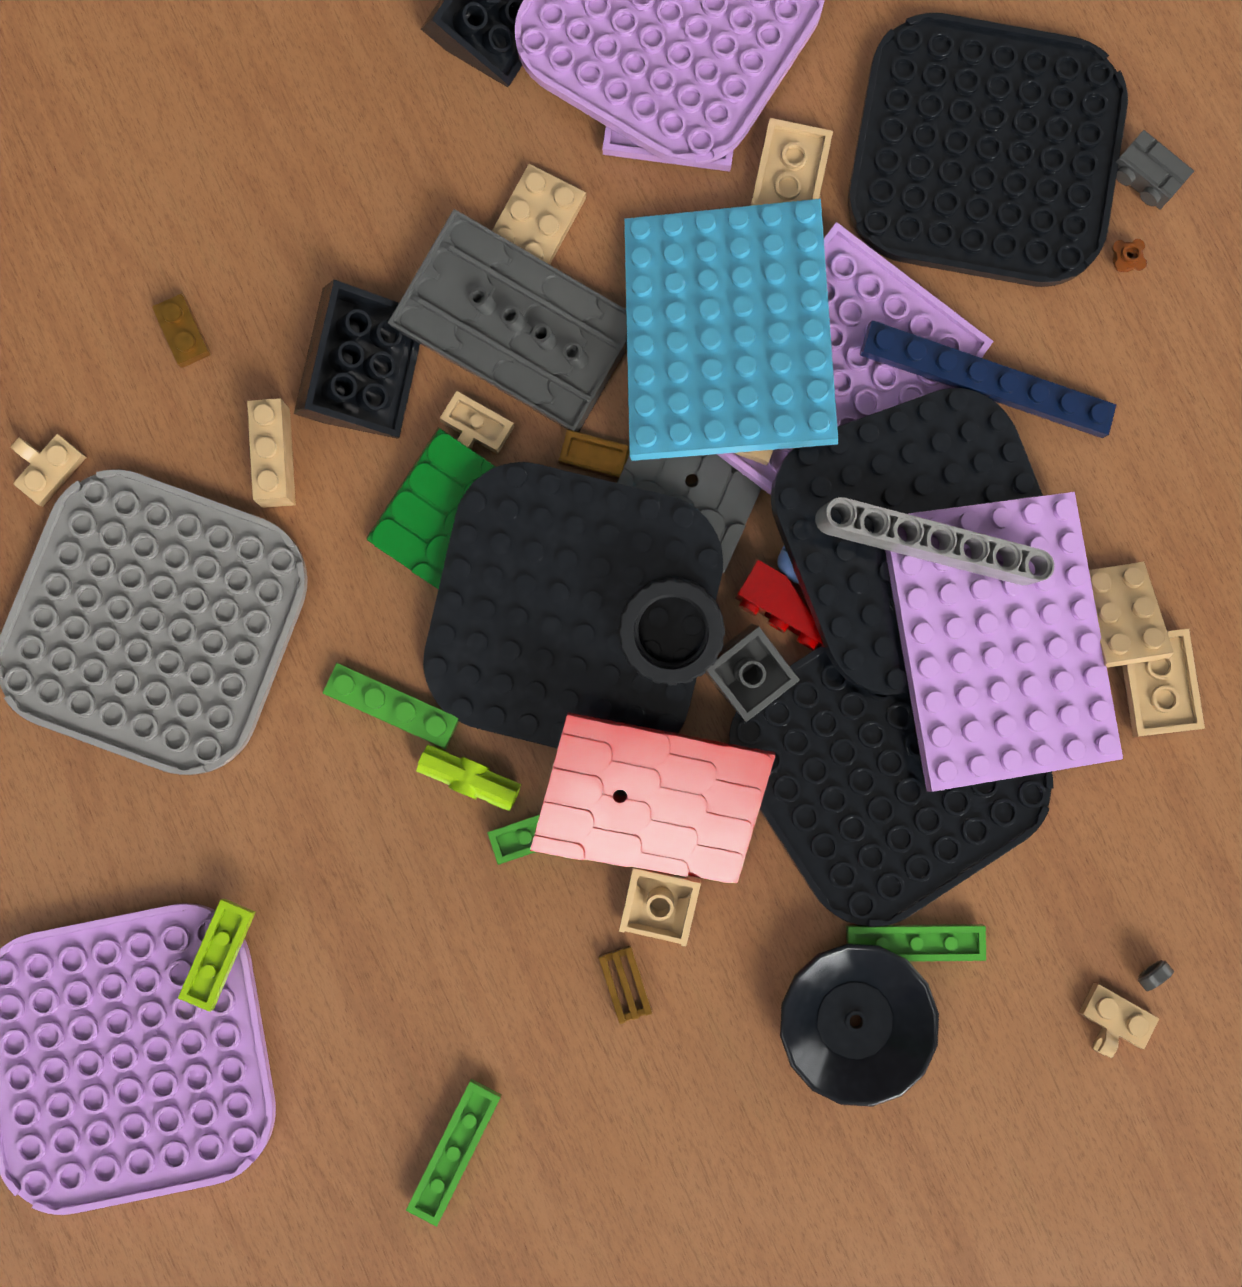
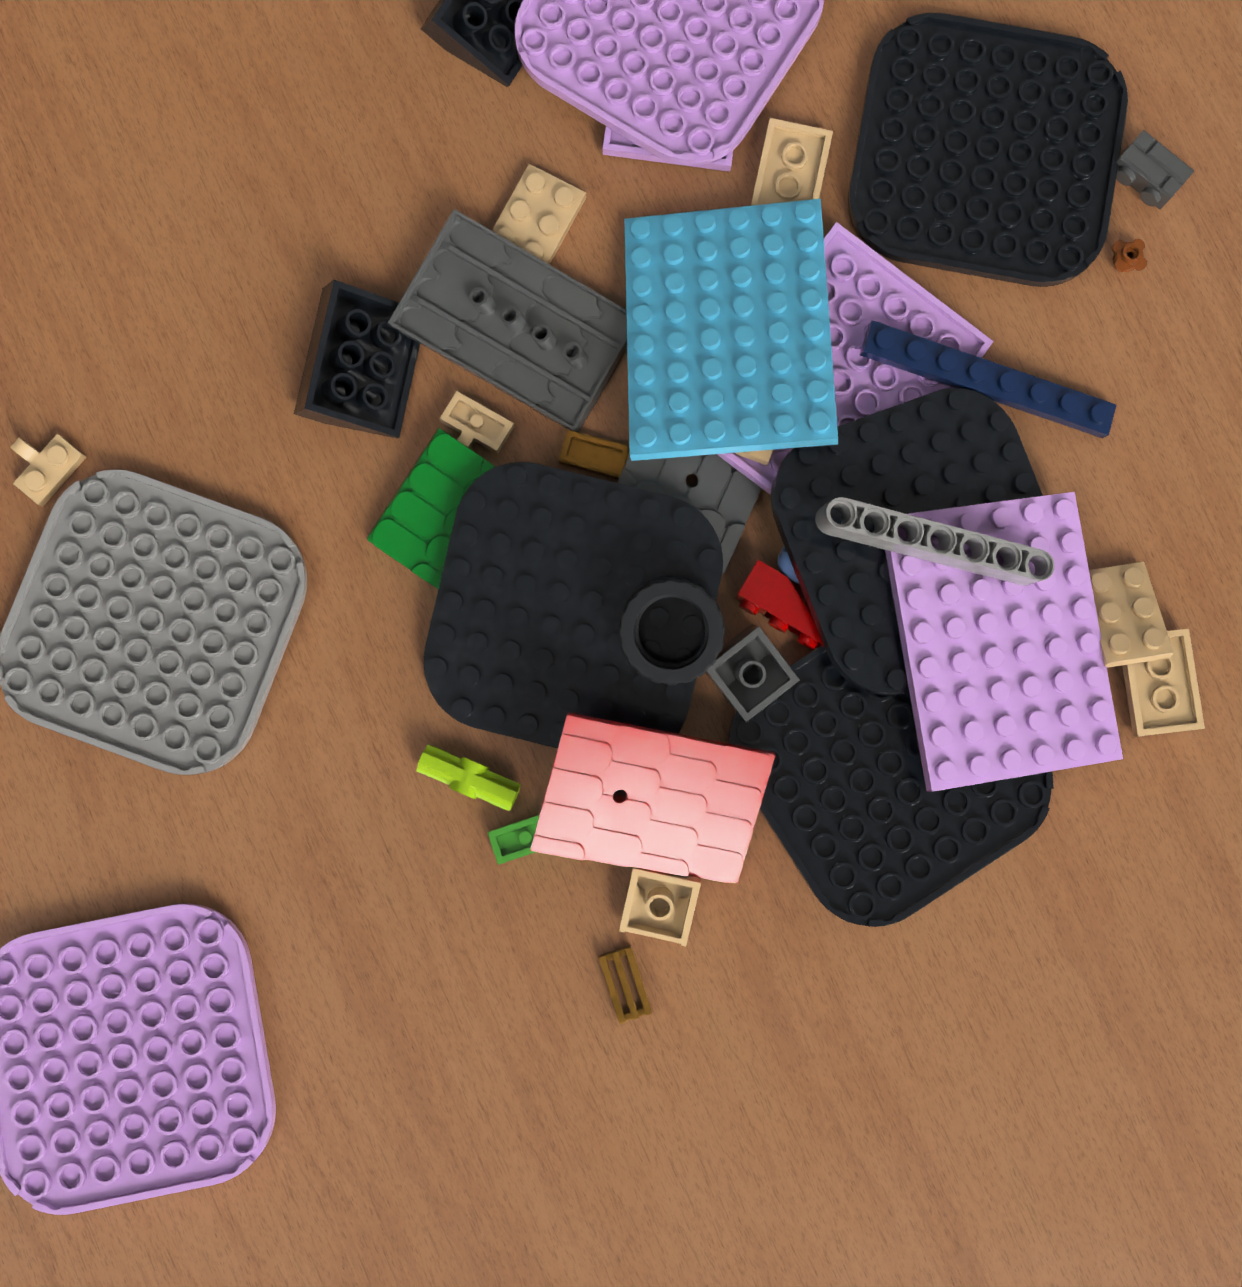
(181, 330): pearl gold plate -> none
(216, 955): lime plate -> none
(271, 453): tan brick -> none
(391, 706): bright green plate -> none
(453, 1152): bright green plate -> none
(888, 1046): black dish -> none
(925, 942): bright green plate -> none
(1117, 1020): tan plate -> none
(1155, 975): dark grey tile -> none

